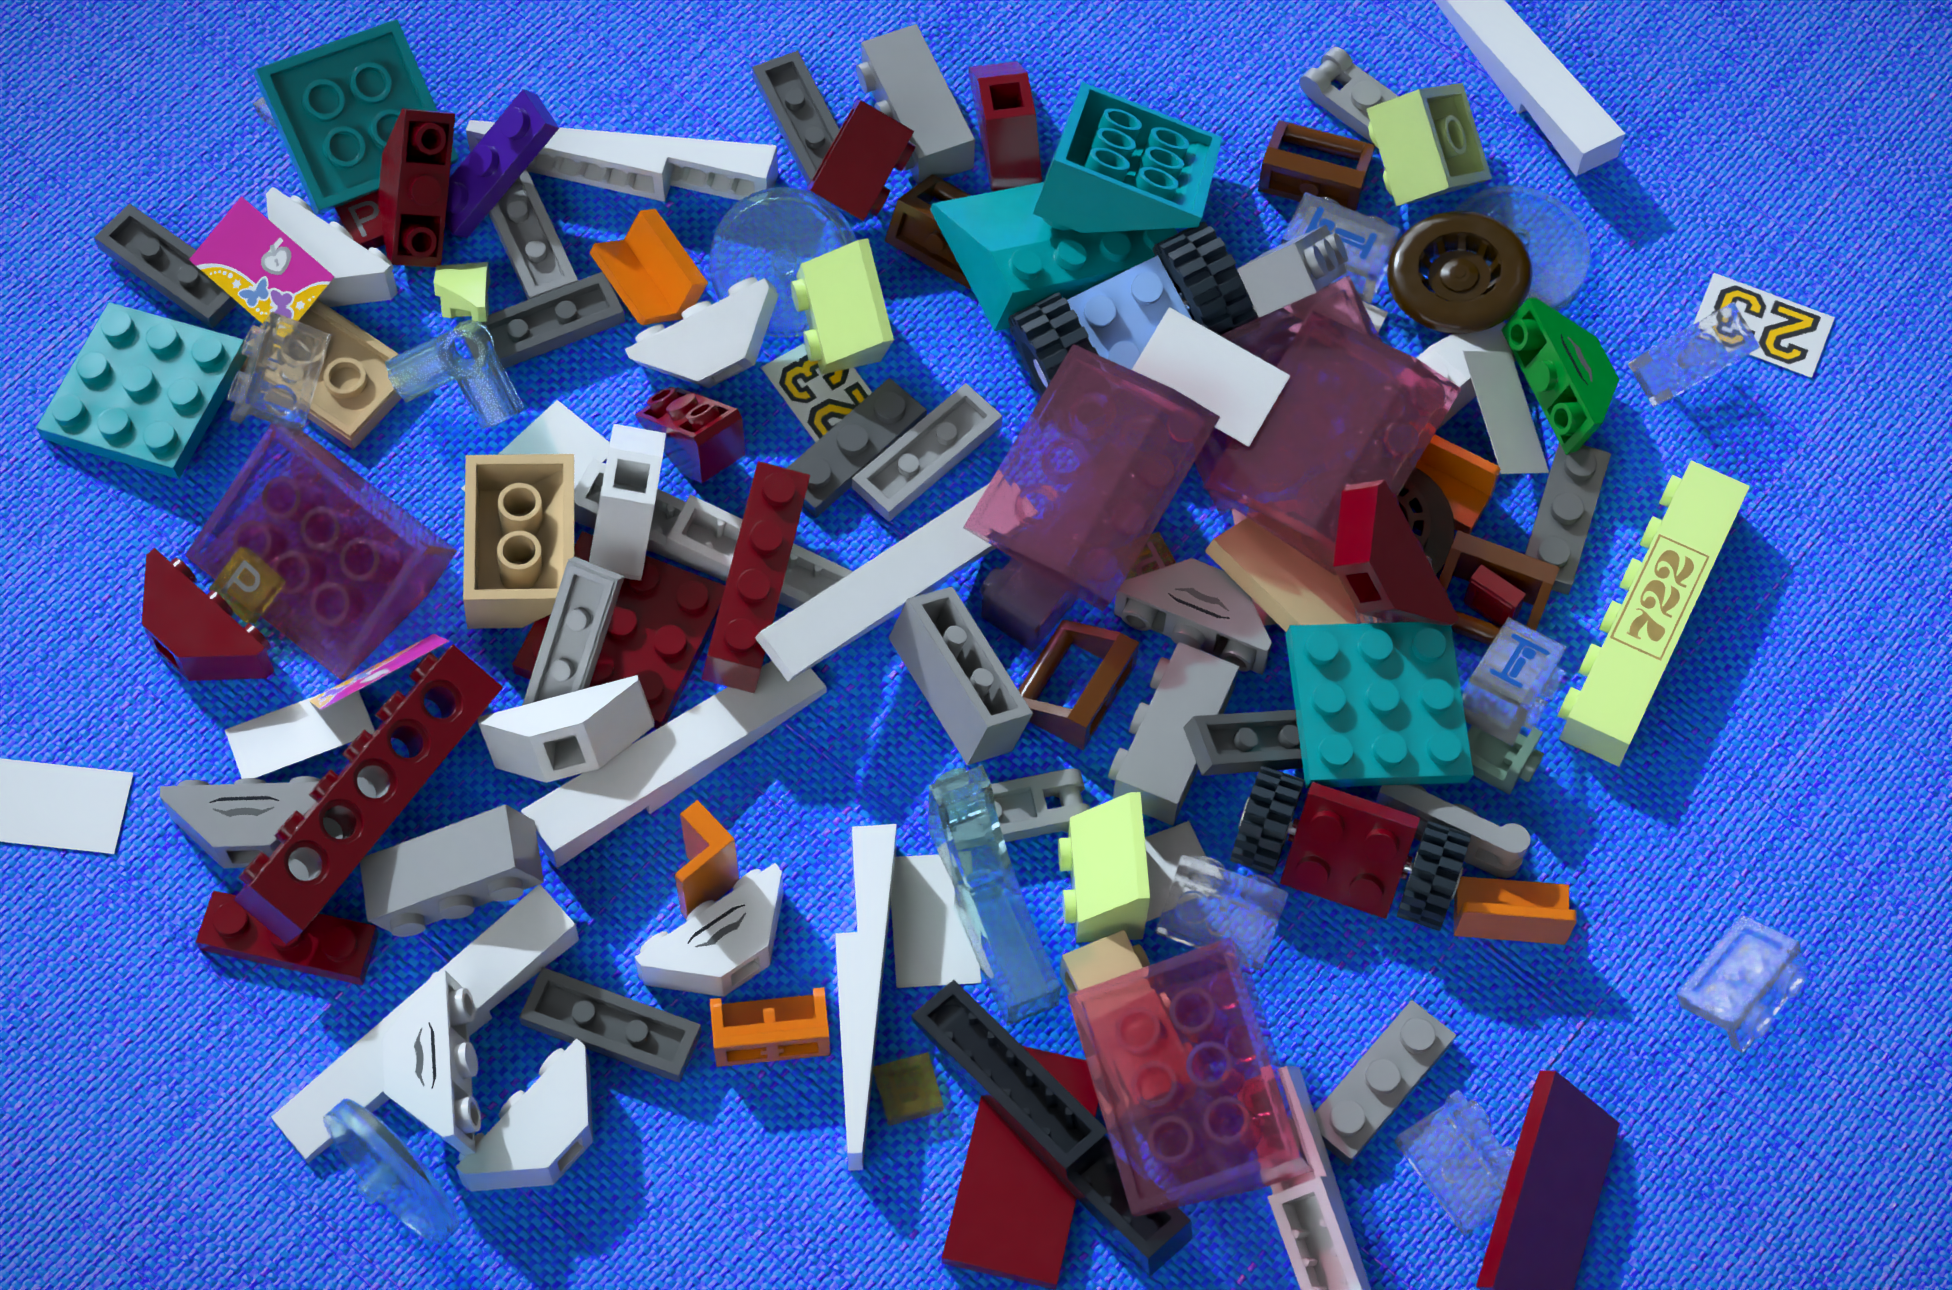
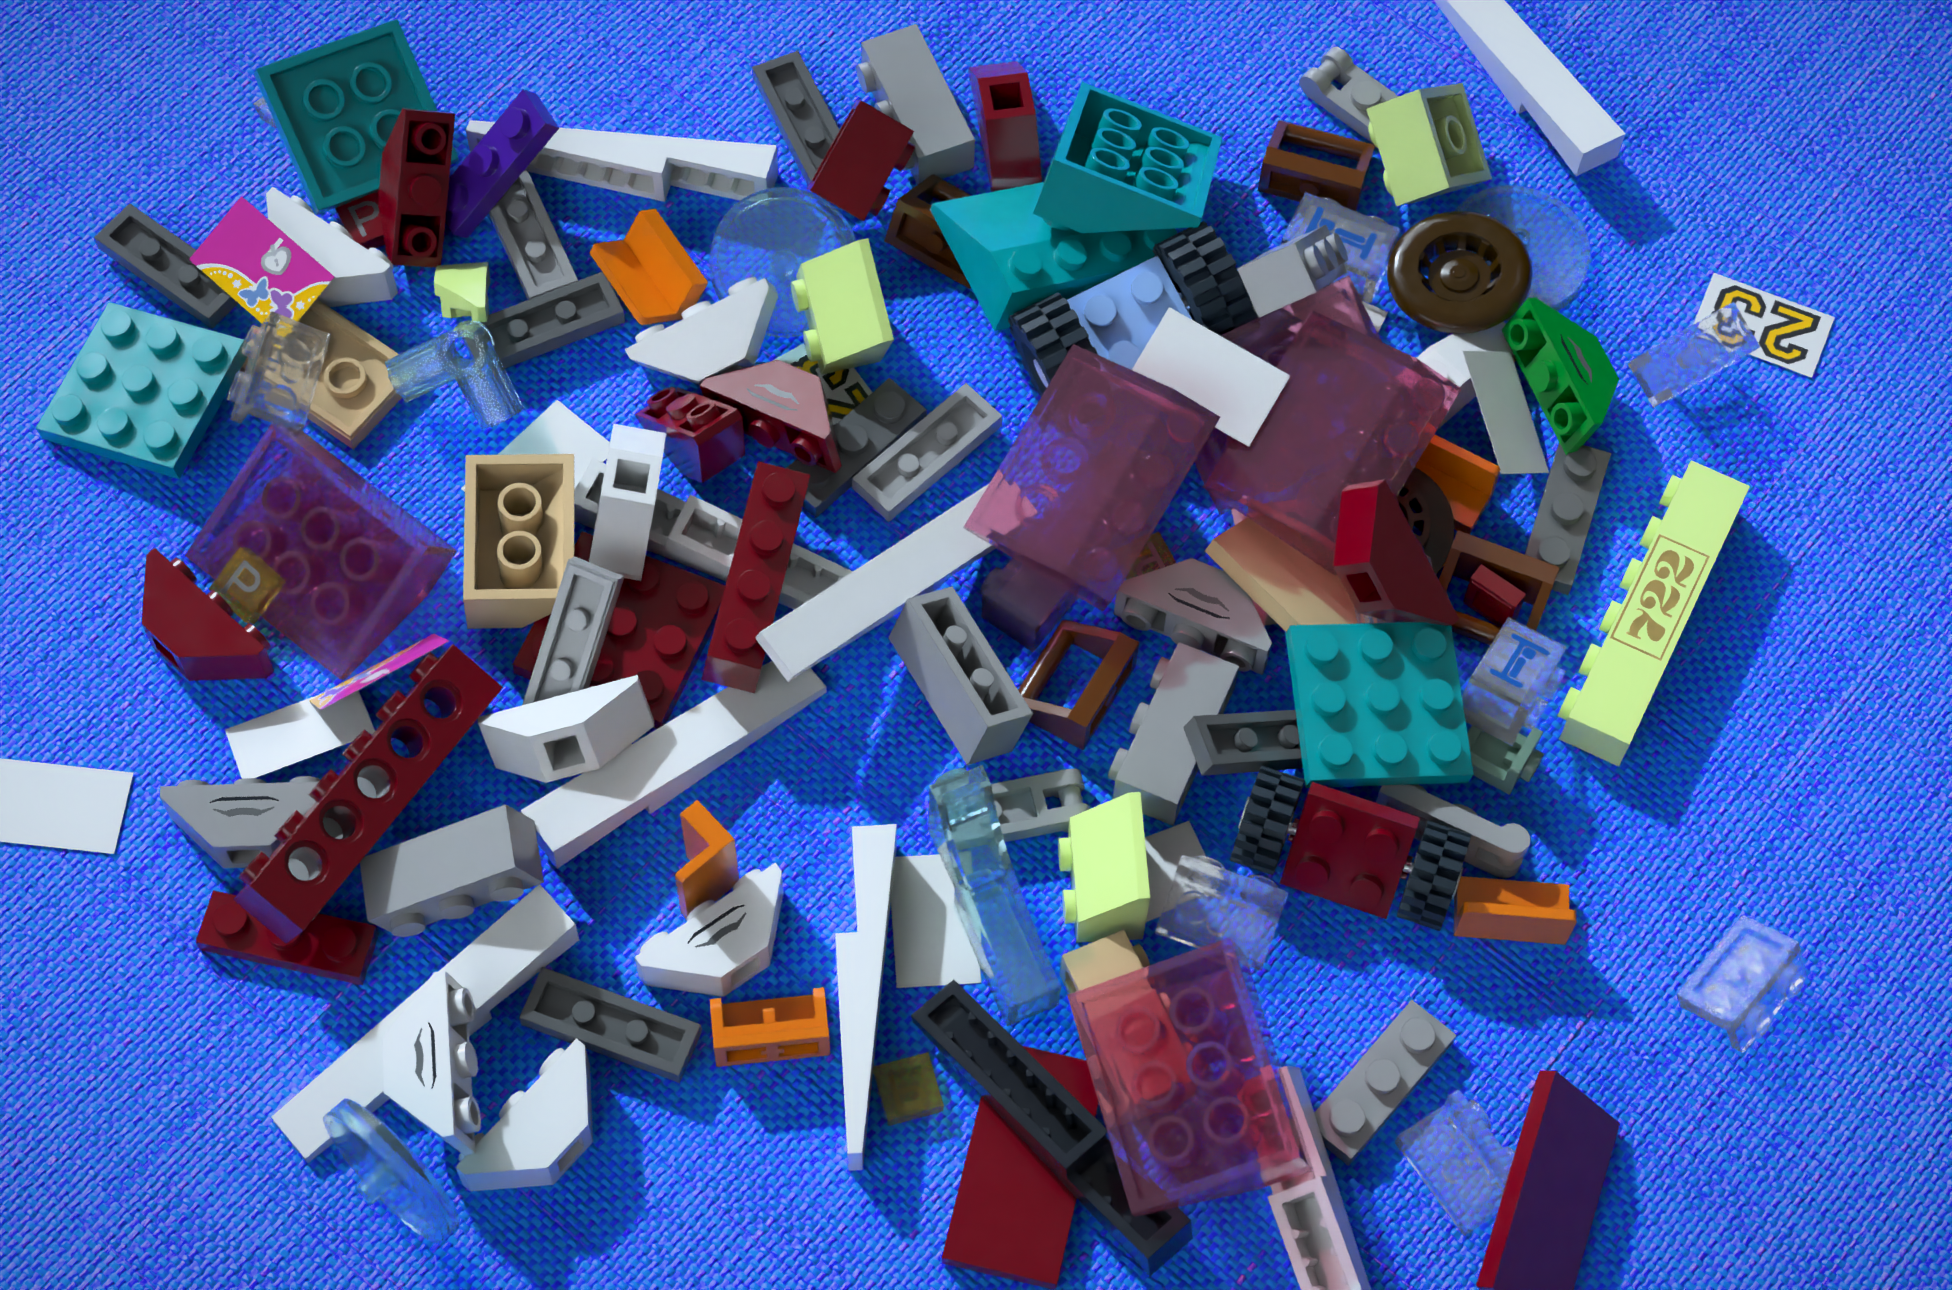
(781, 410): none -> slope

